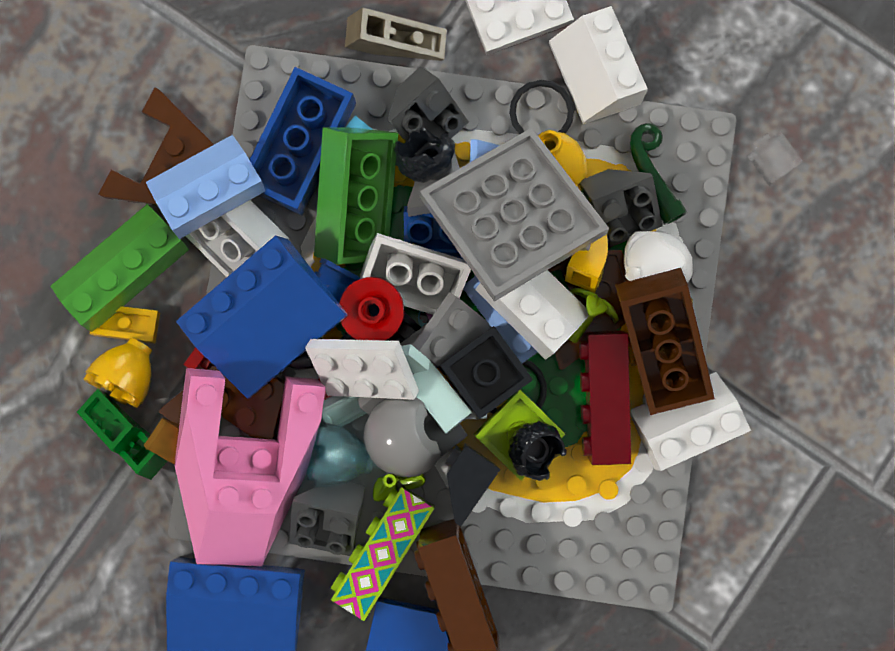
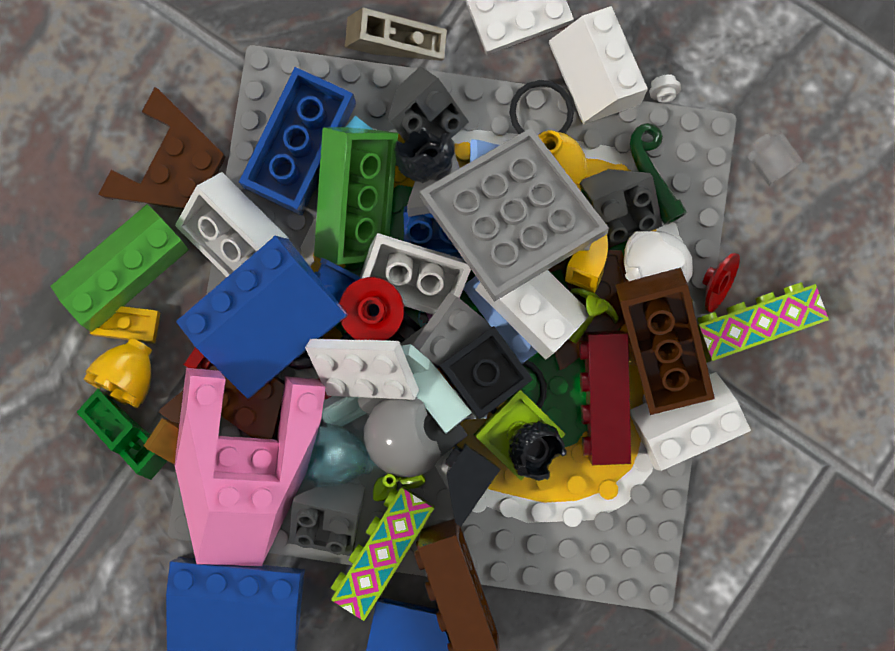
(205, 186): light blue slope -> none
(664, 88): none -> white plate
(720, 281): none -> red dish
(762, 322): none -> brick

